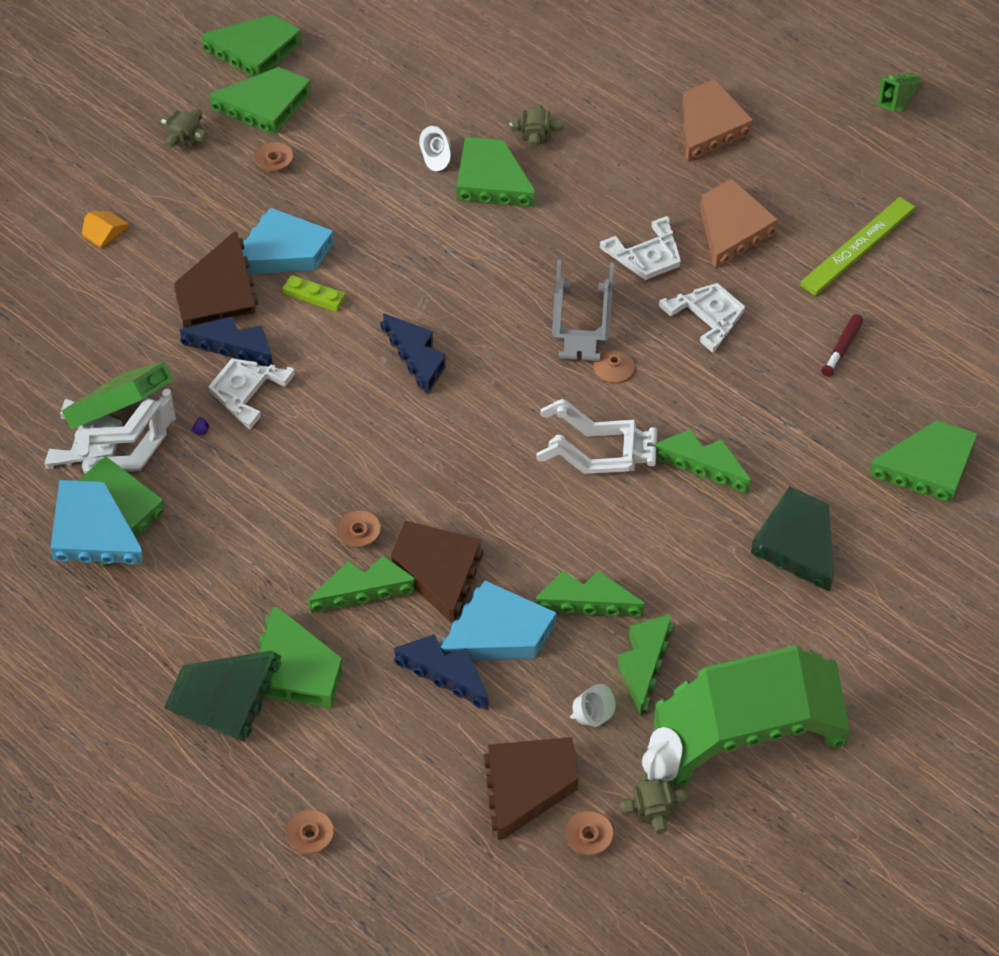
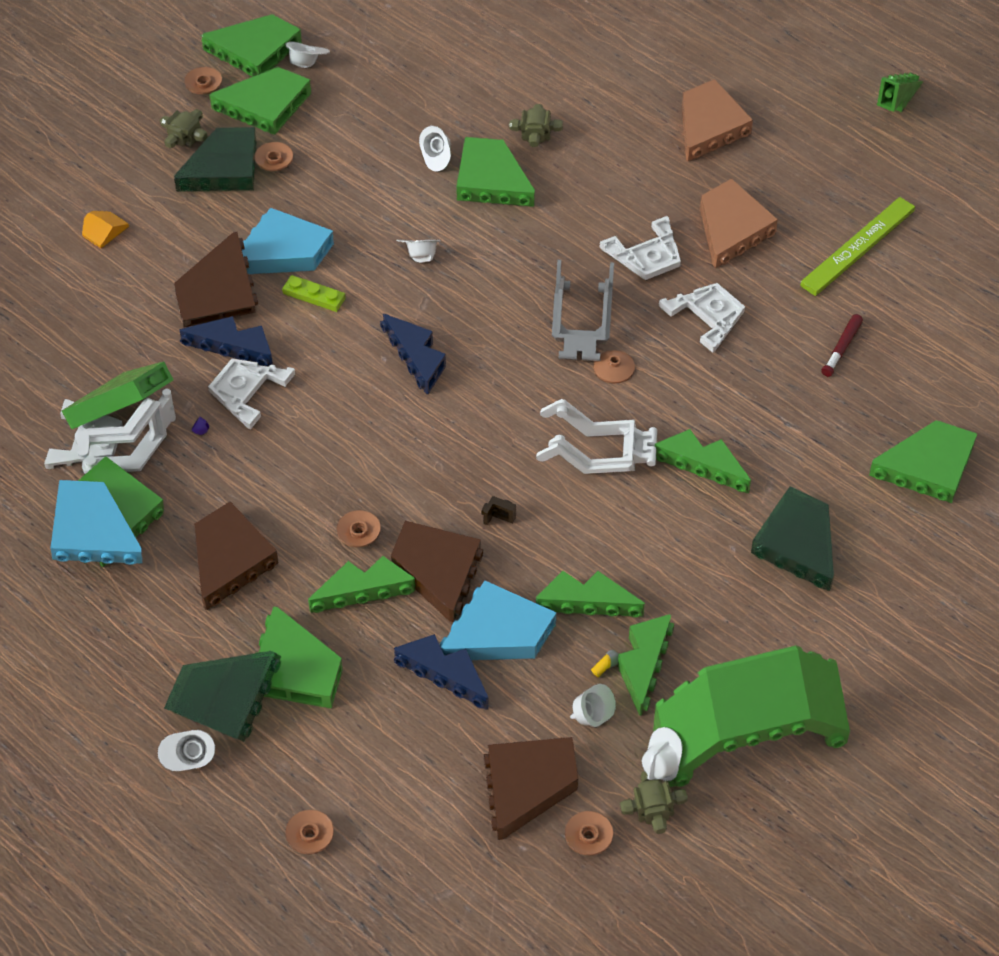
(186, 750): none -> white piece
(203, 80): none -> nougat dish
(221, 162): none -> clear green slope
(229, 554): none -> reddish brown slope
(304, 55): none -> white piece
(421, 250): none -> white piece
(500, 509): none -> dark brown bracket
(608, 661): none -> yellow arm

